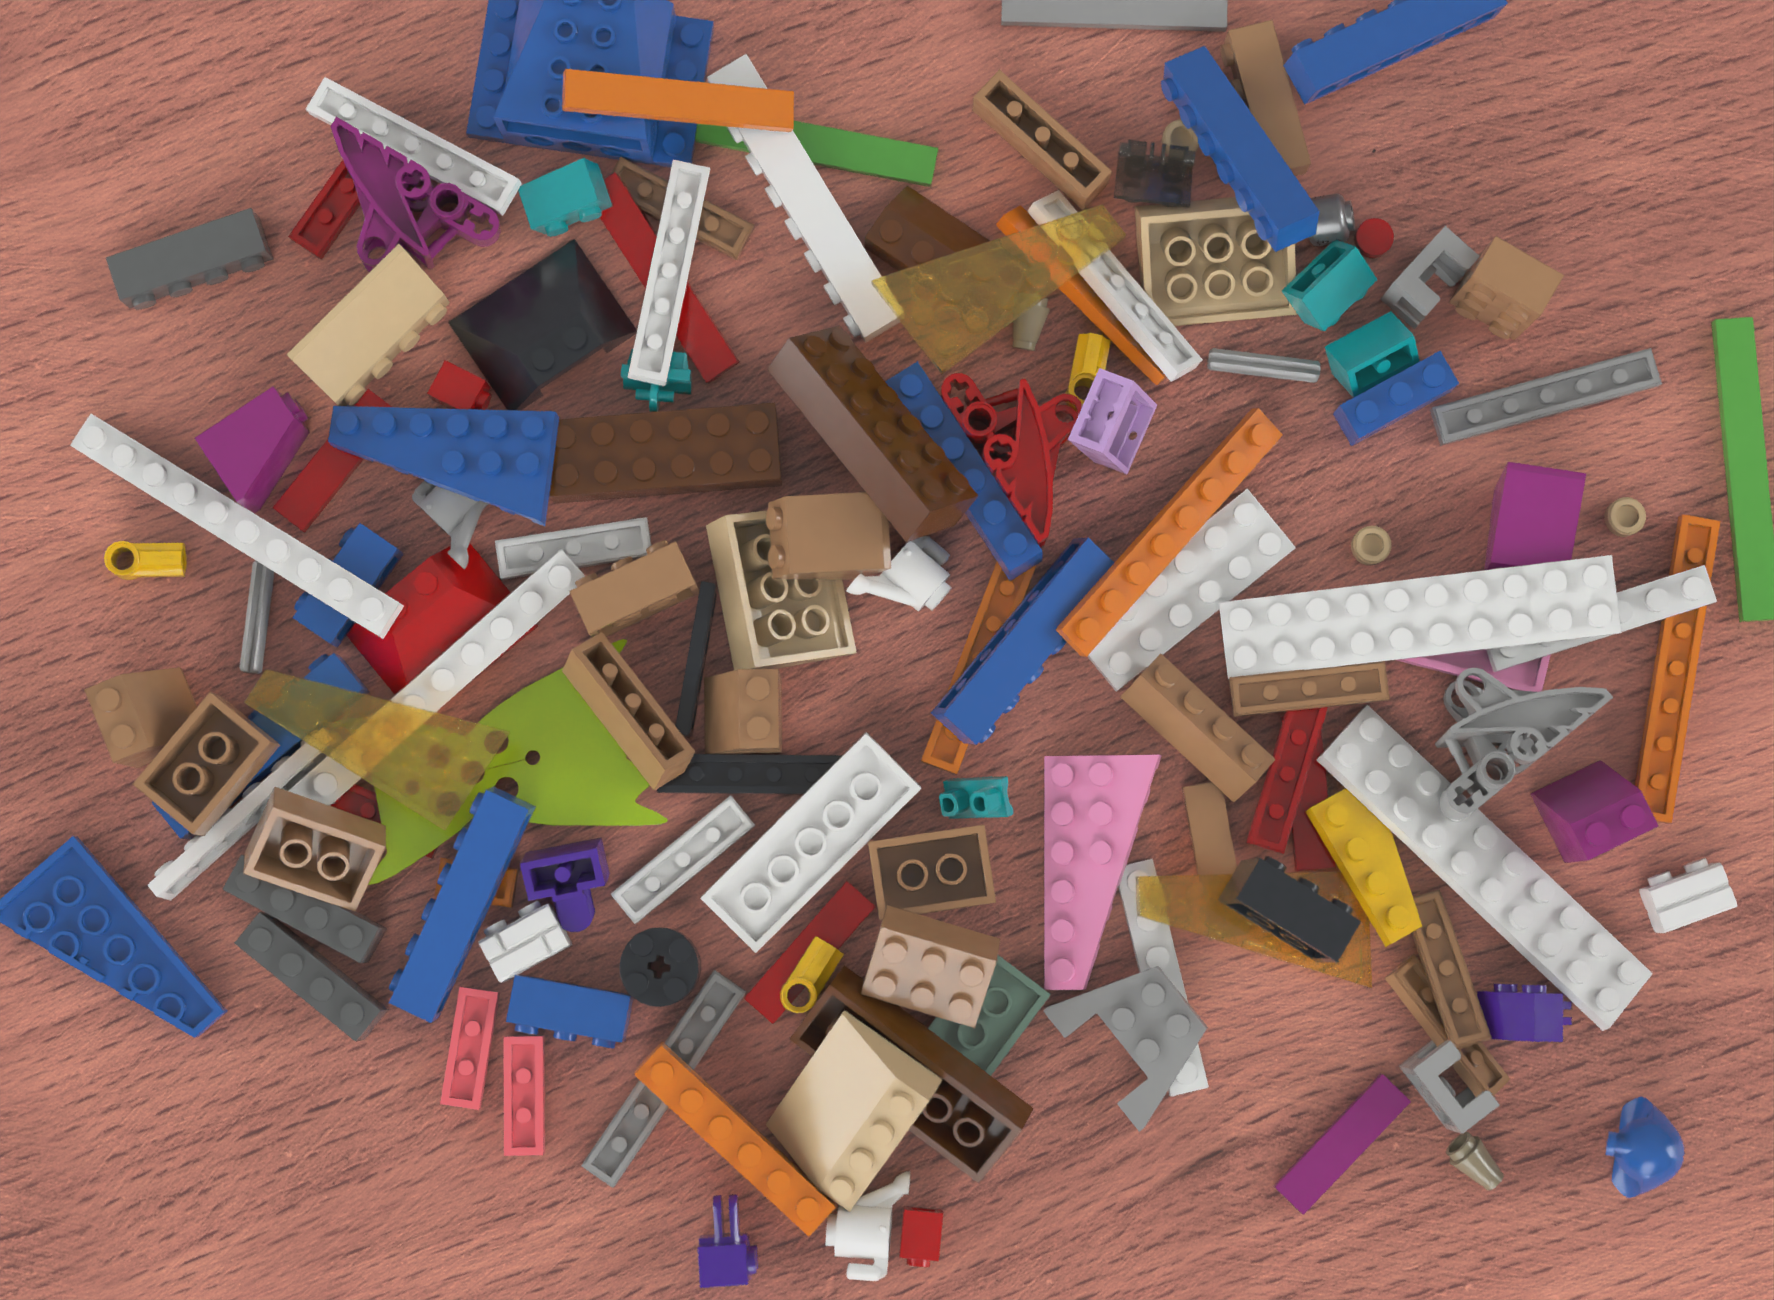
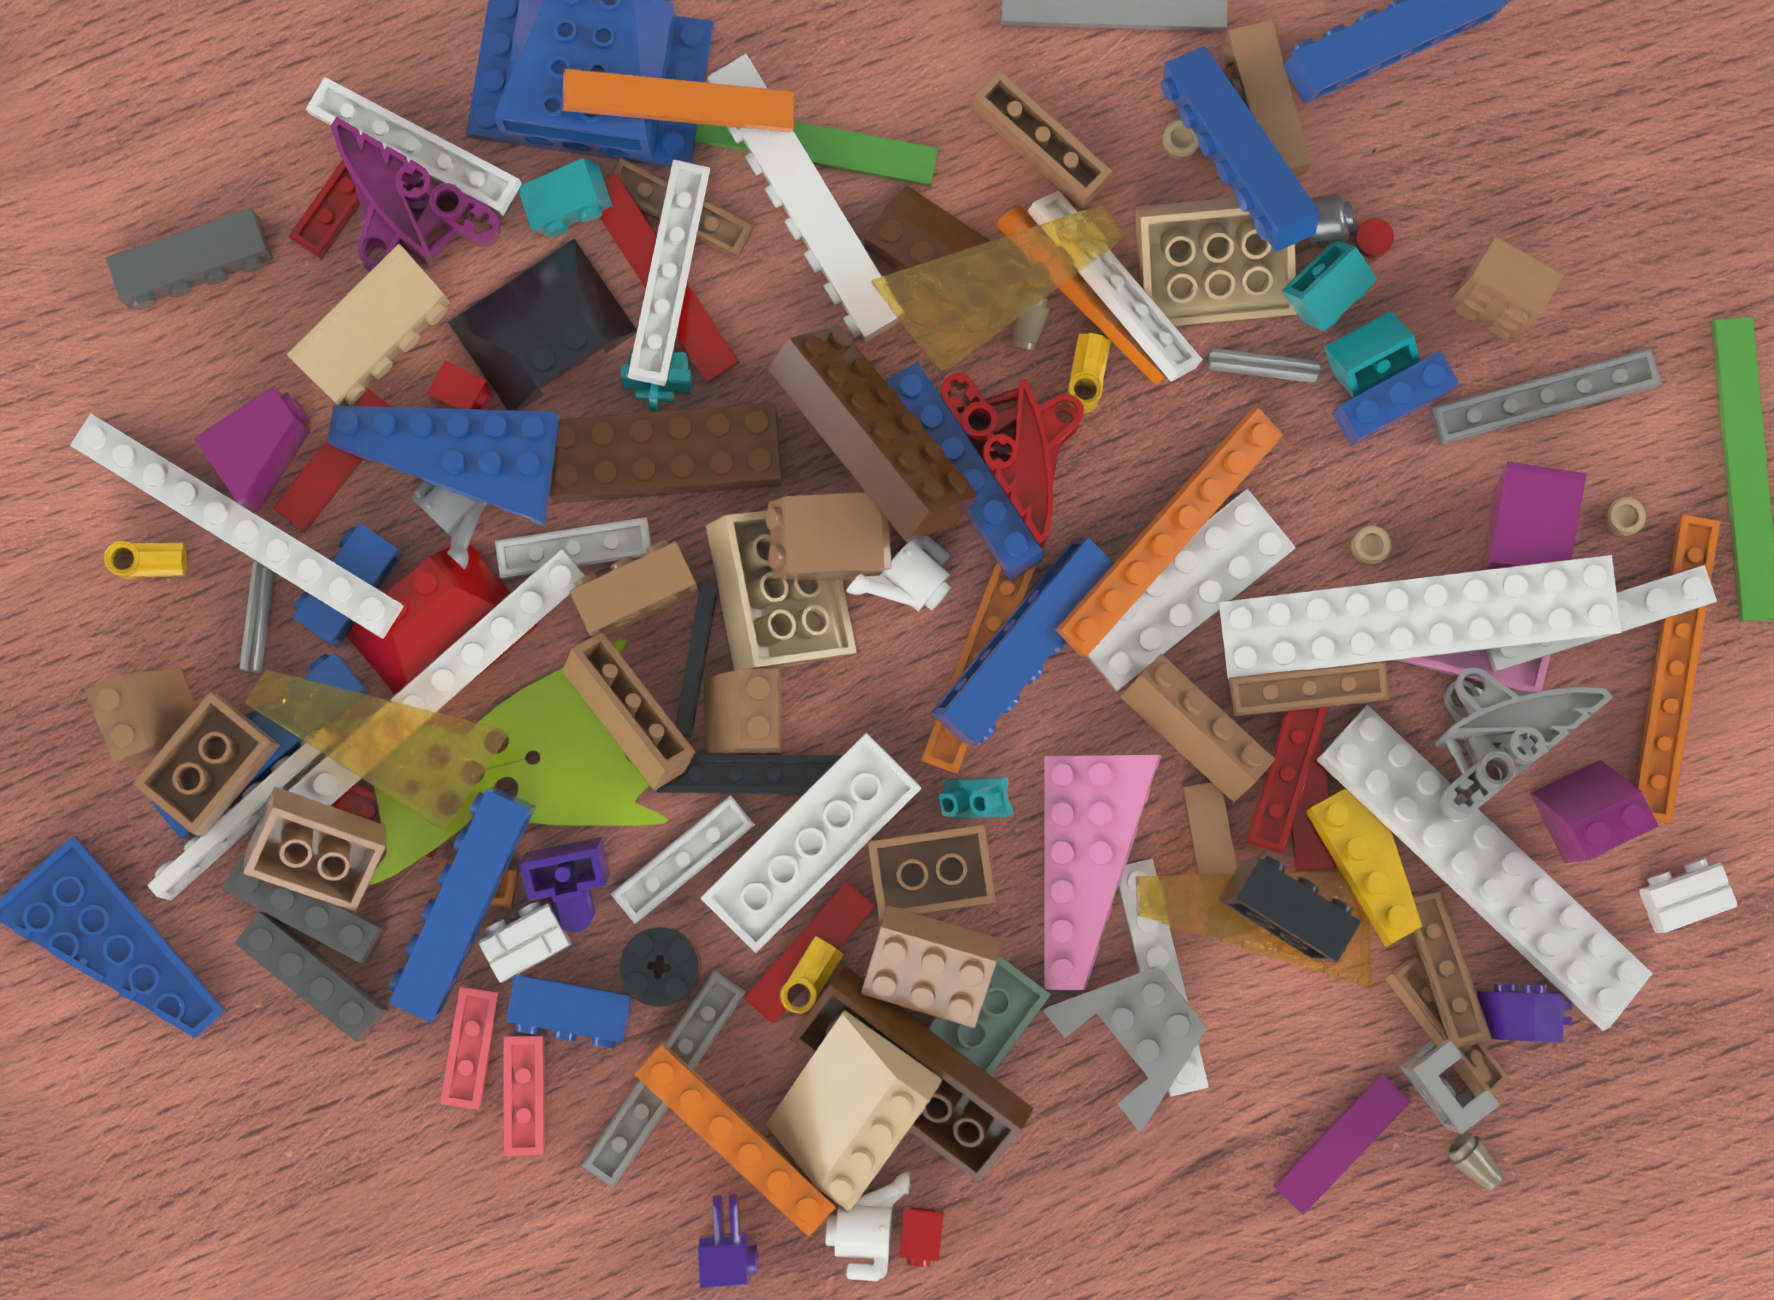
(1105, 437): lavender window -> none
(1154, 177): clear smoke hinge -> none
(1445, 257): light grey panel -> none
(1644, 1150): blue piece -> none

